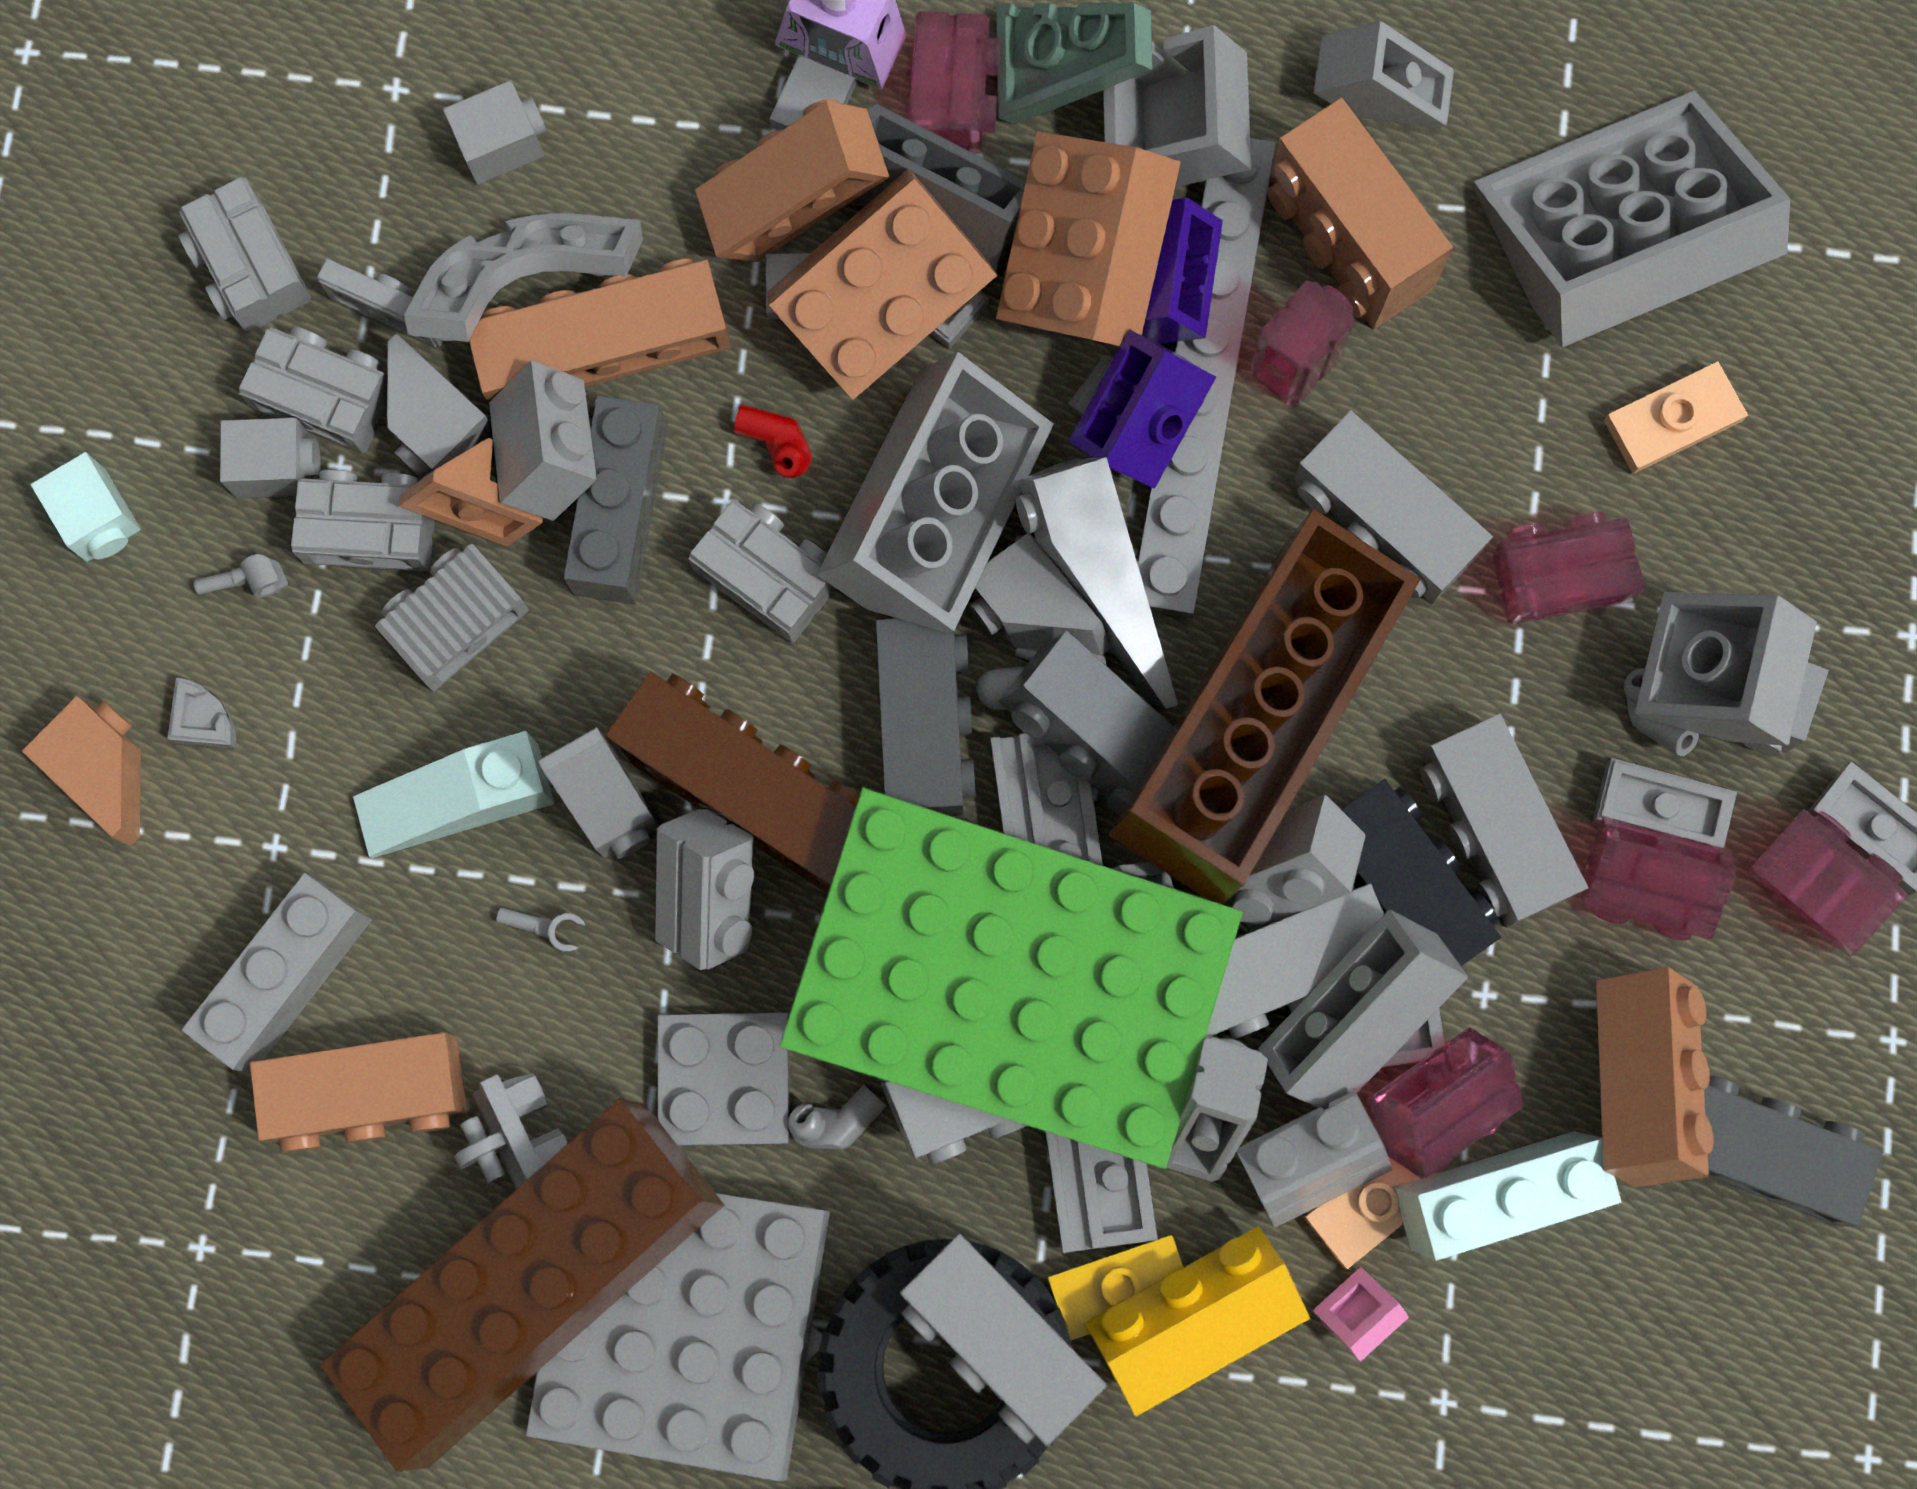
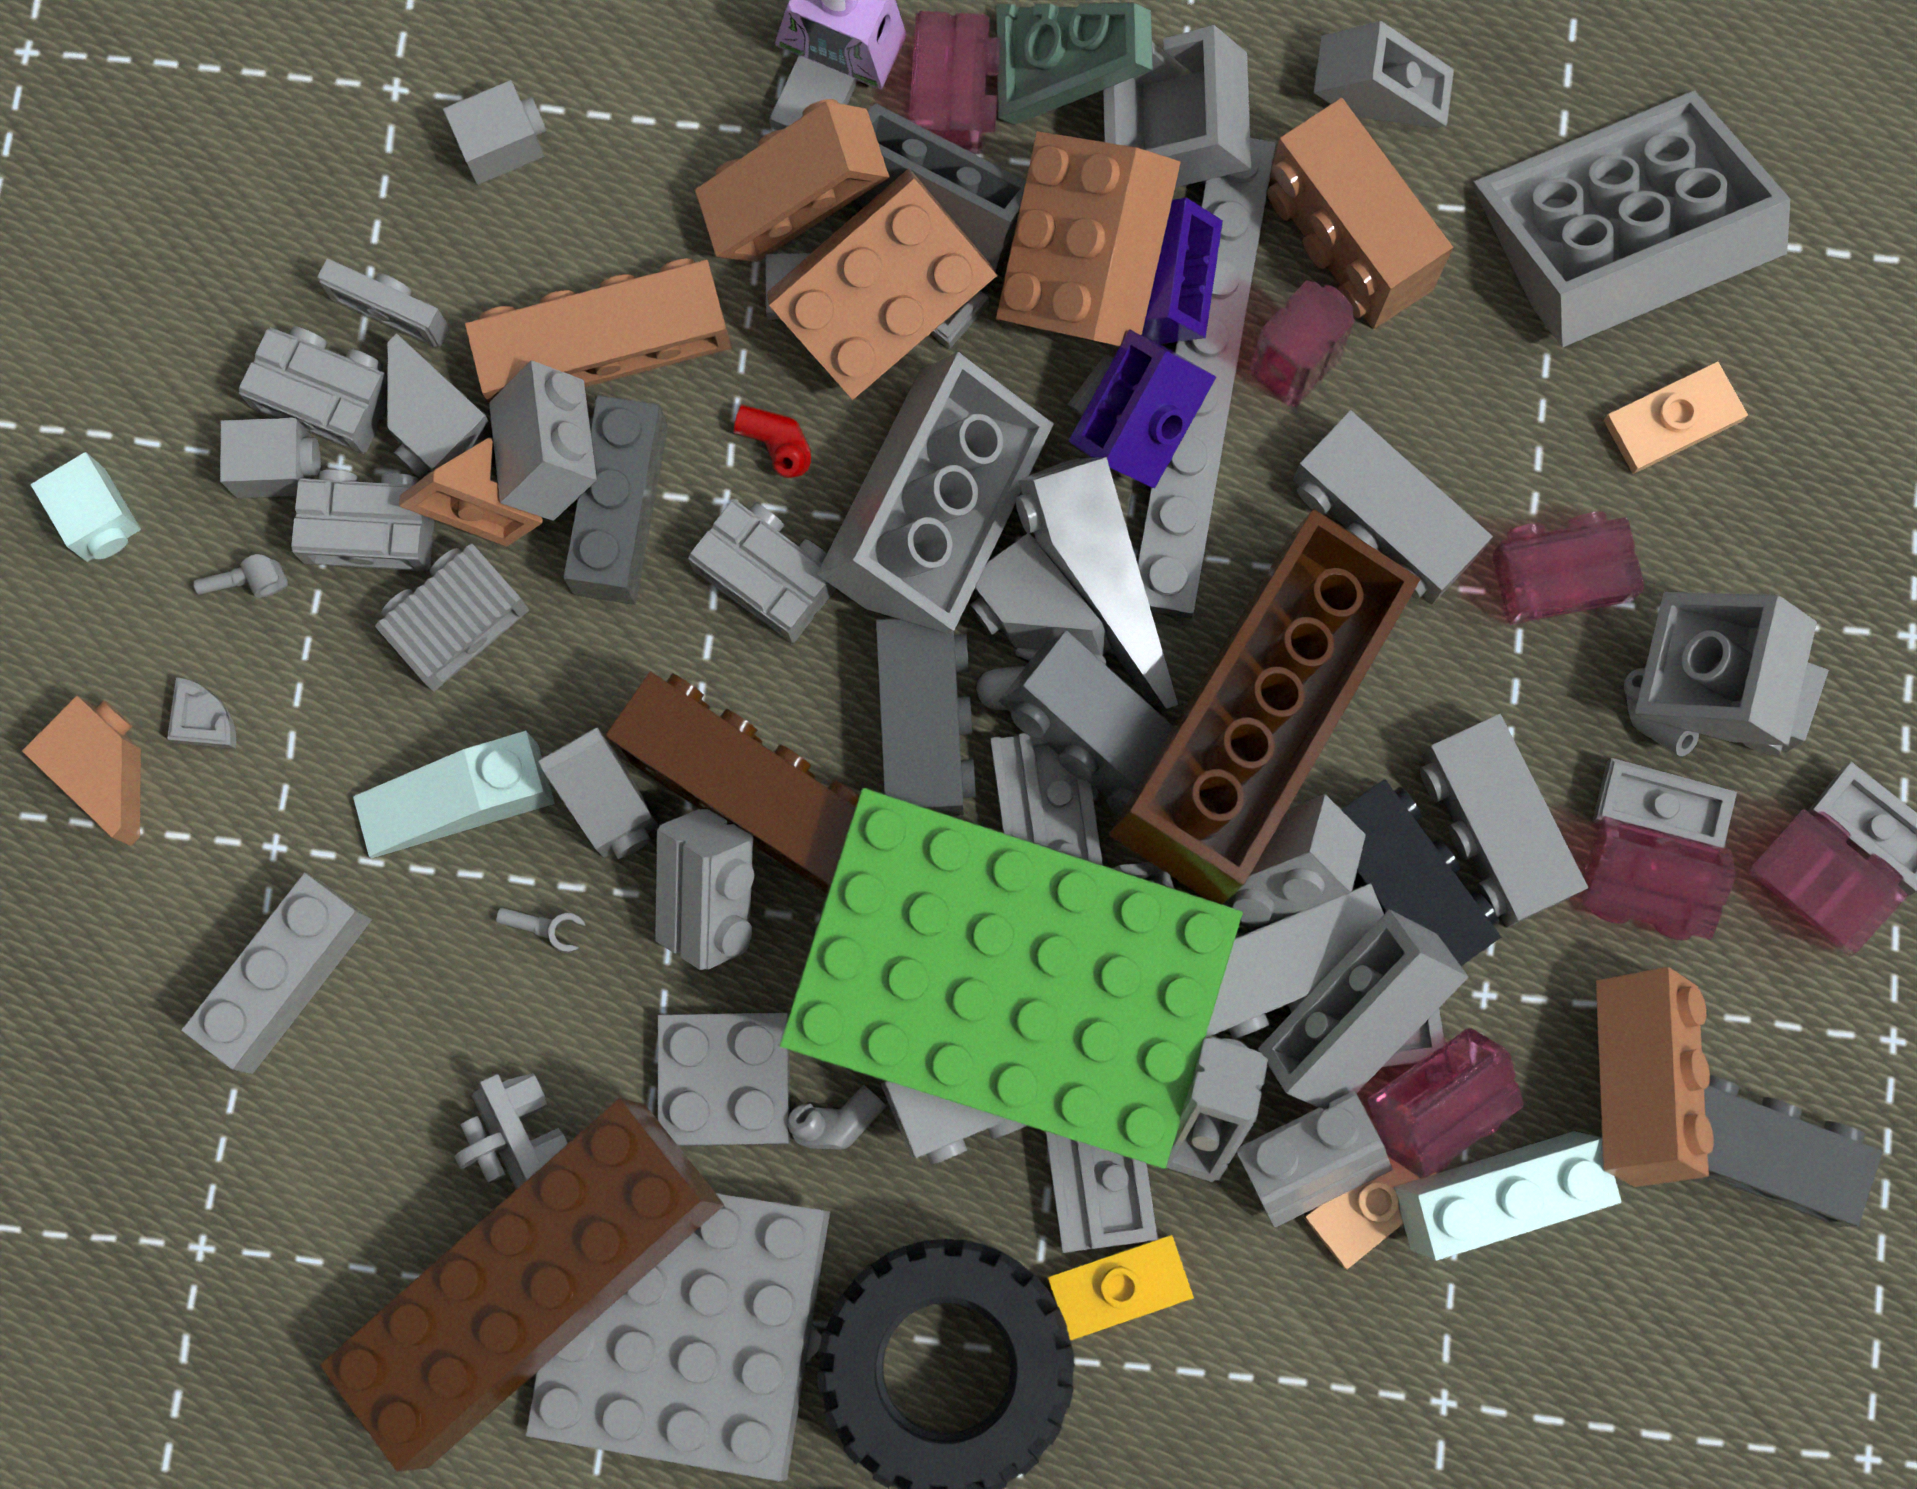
(243, 255): light grey brick -> none
(358, 1091): nougat brick -> none
(471, 272): light grey plate -> none
(1000, 1342): light grey brick -> none
(1197, 1320): yellow brick -> none
(1360, 1314): bright pink plate -> none

